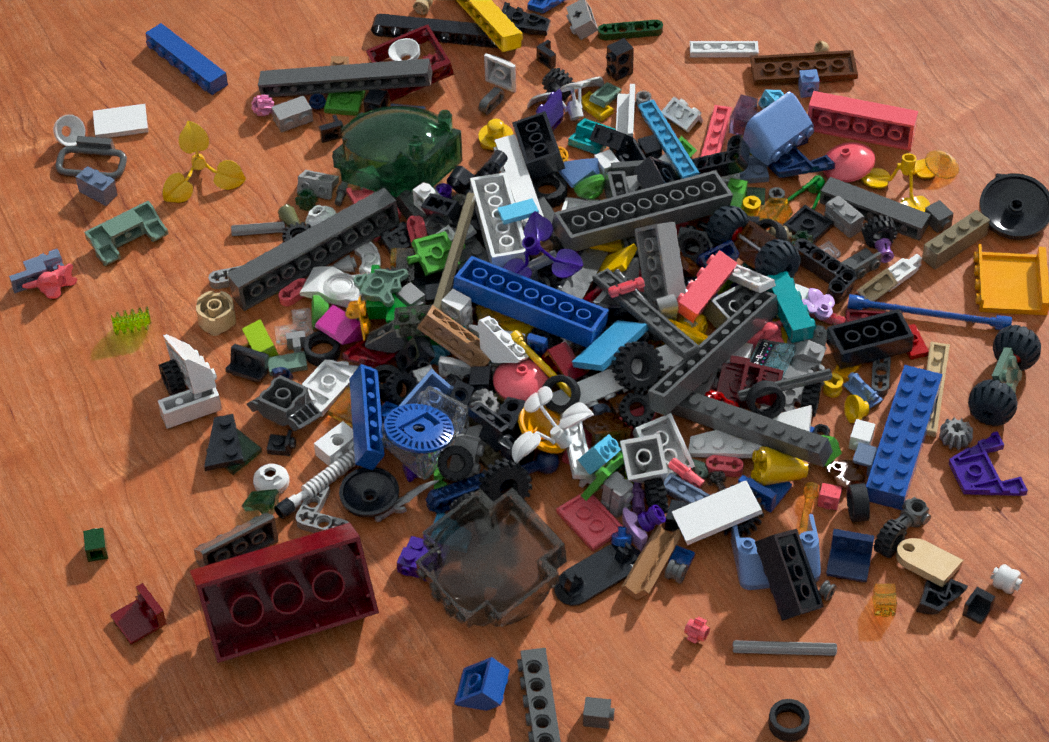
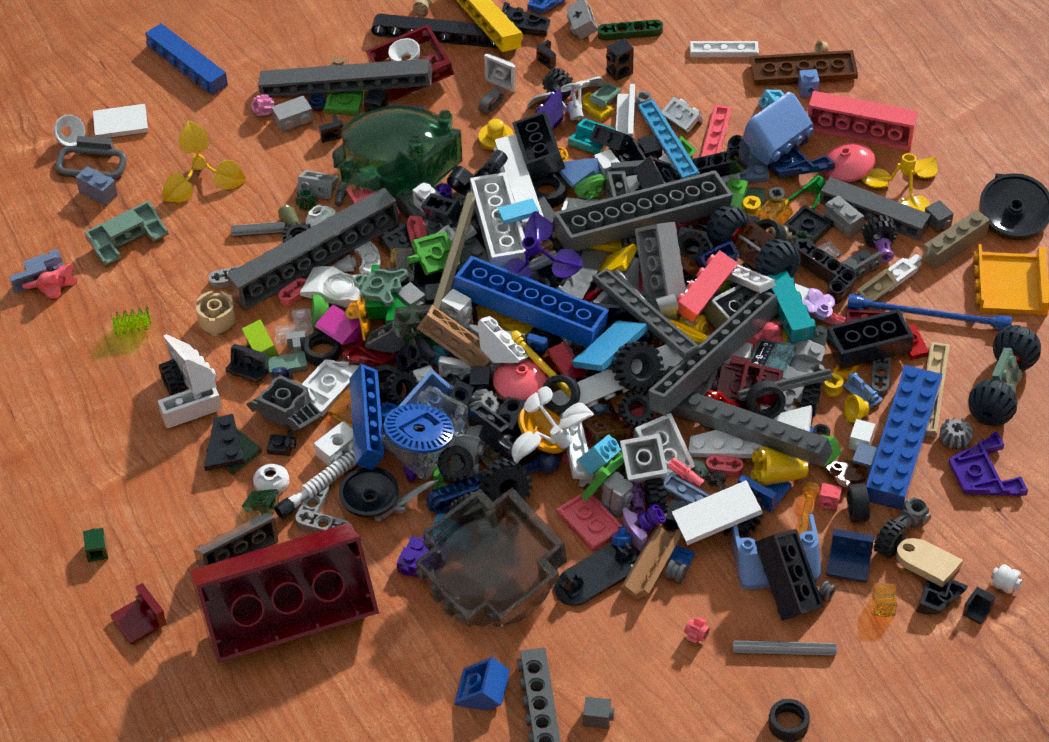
(626, 287): coral axle -> none
(742, 113): clear purple brick -> none
(942, 164): clear yellow dish -> none

